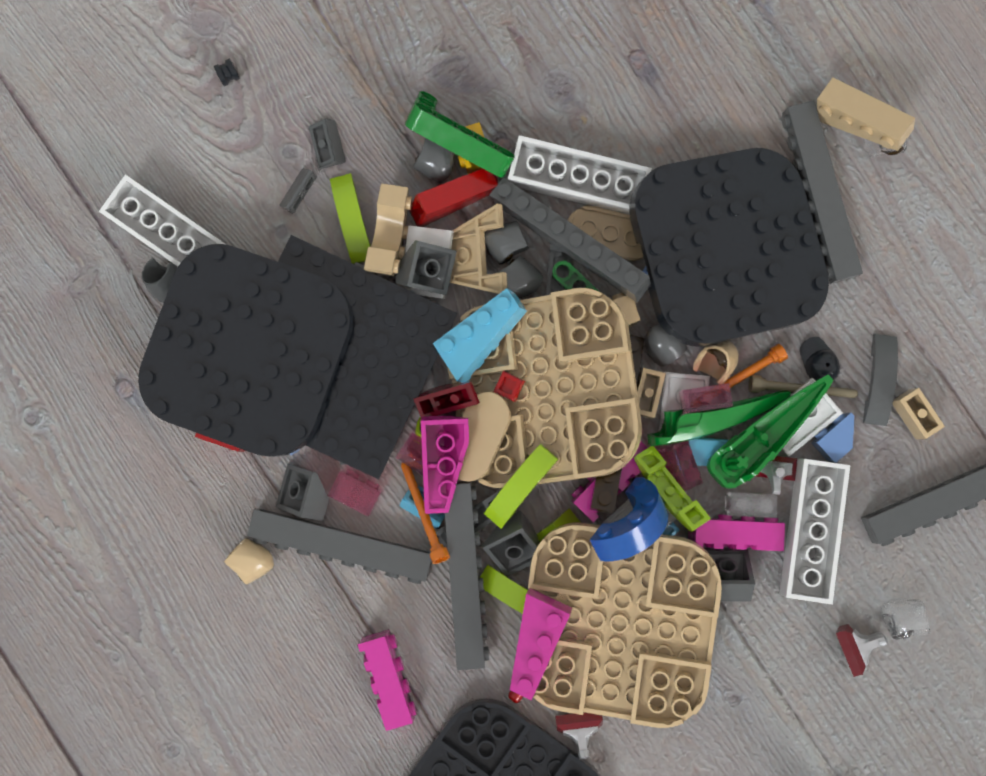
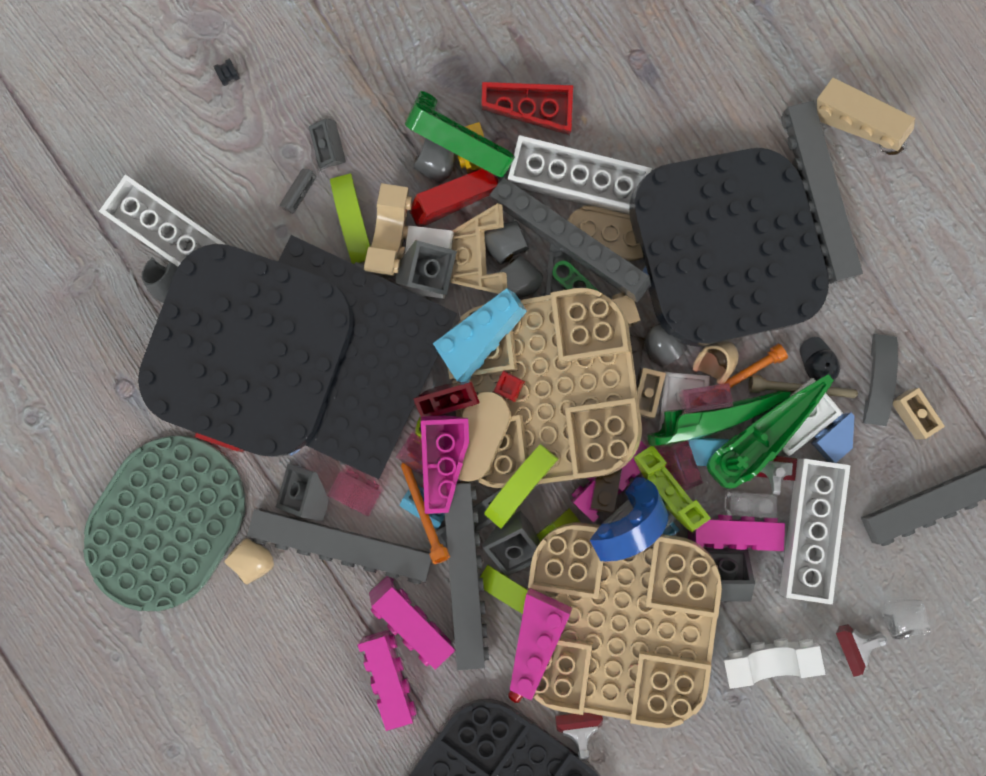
(164, 523): none -> sand green tile
(410, 623): none -> dark pink wedge
(534, 104): none -> red wedge
(772, 660): none -> white brick

